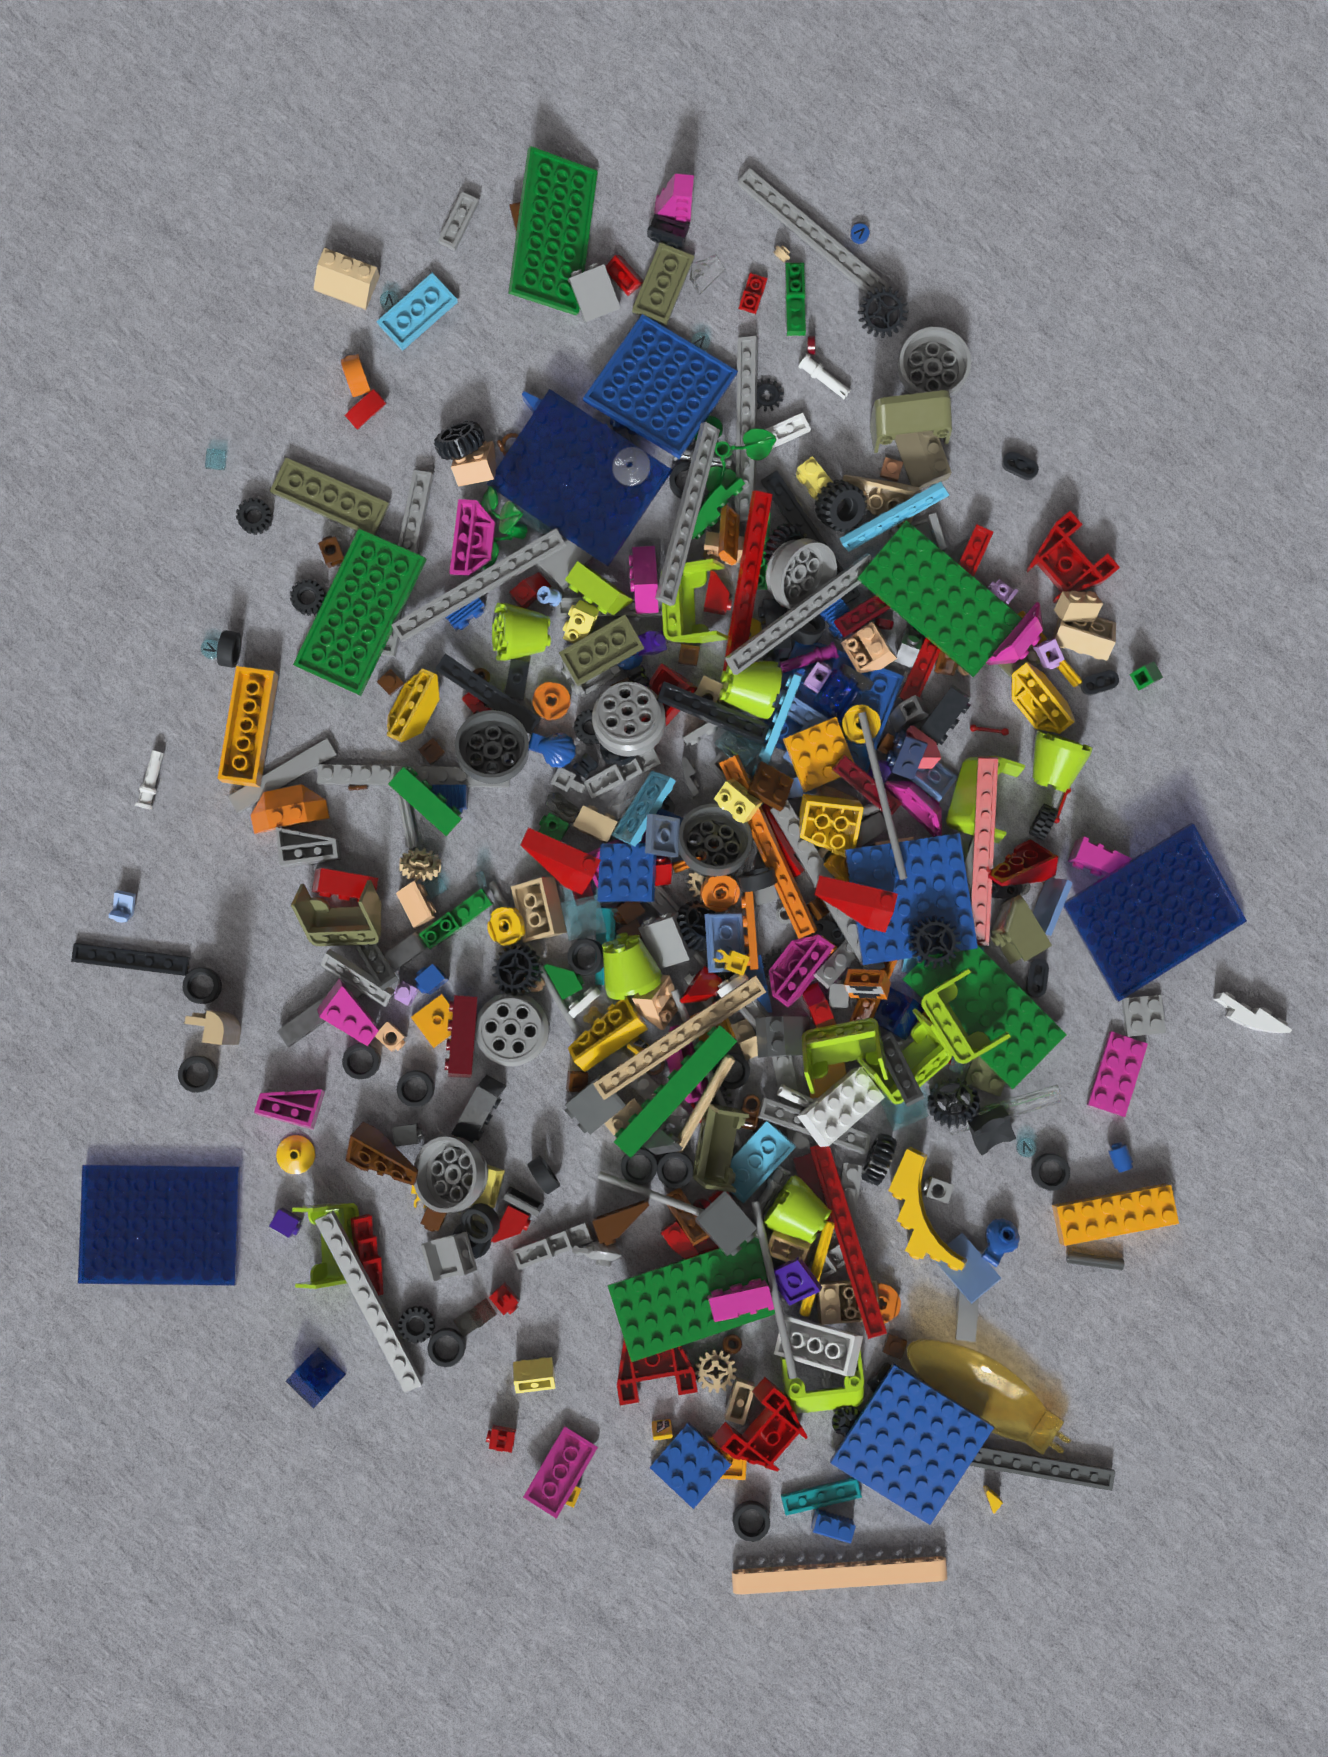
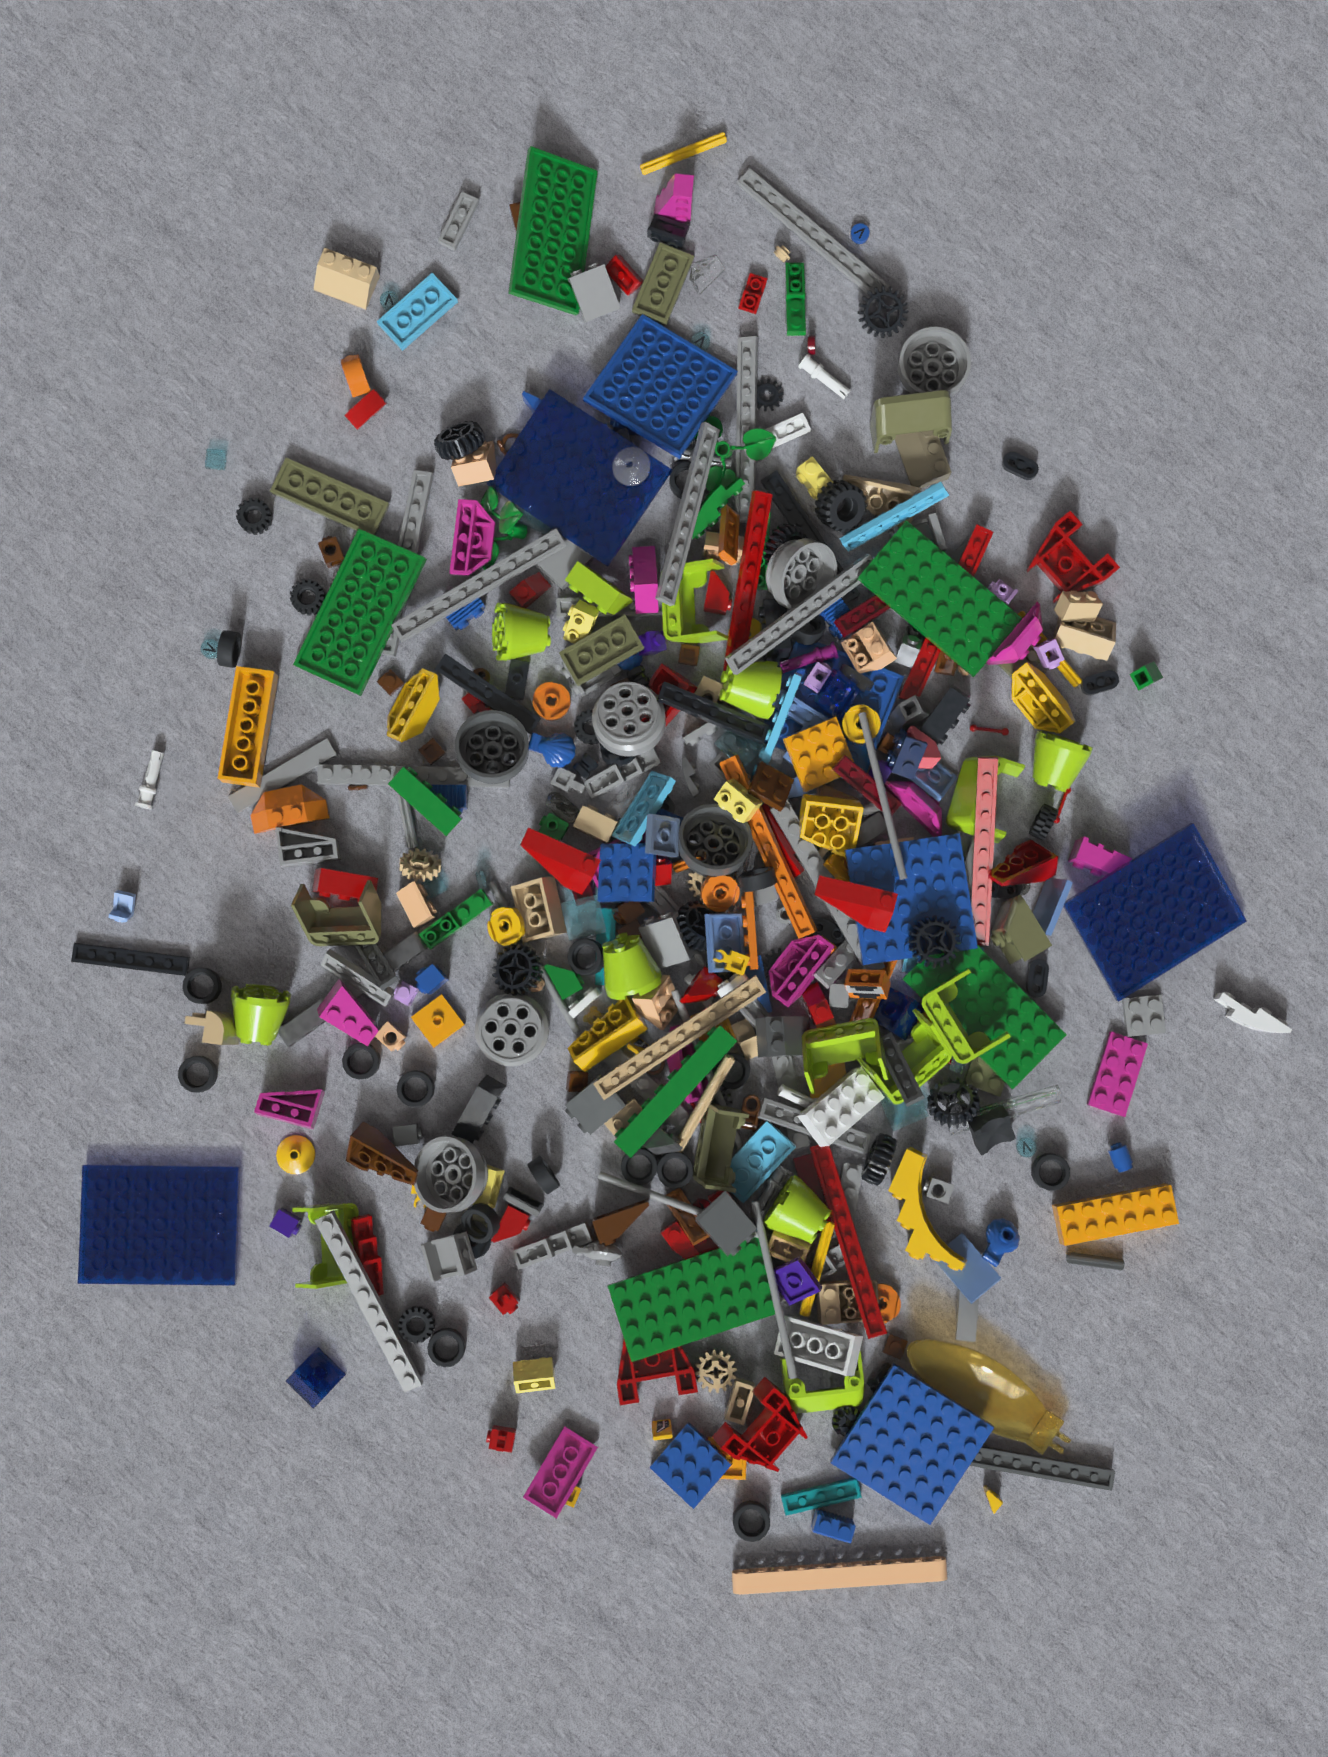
(258, 1012): none -> lime cone
(462, 1036): dark red wedge -> none
(475, 1317): clear smoke slope -> none
(546, 595): light blue bush -> none
(683, 153): none -> yellow axle
(737, 1341): reddish brown plate -> none
(740, 1300): dark pink wedge -> none
(818, 908): reddish brown plate -> none
(884, 624): dark red tile -> none
(891, 469): nougat plate -> none

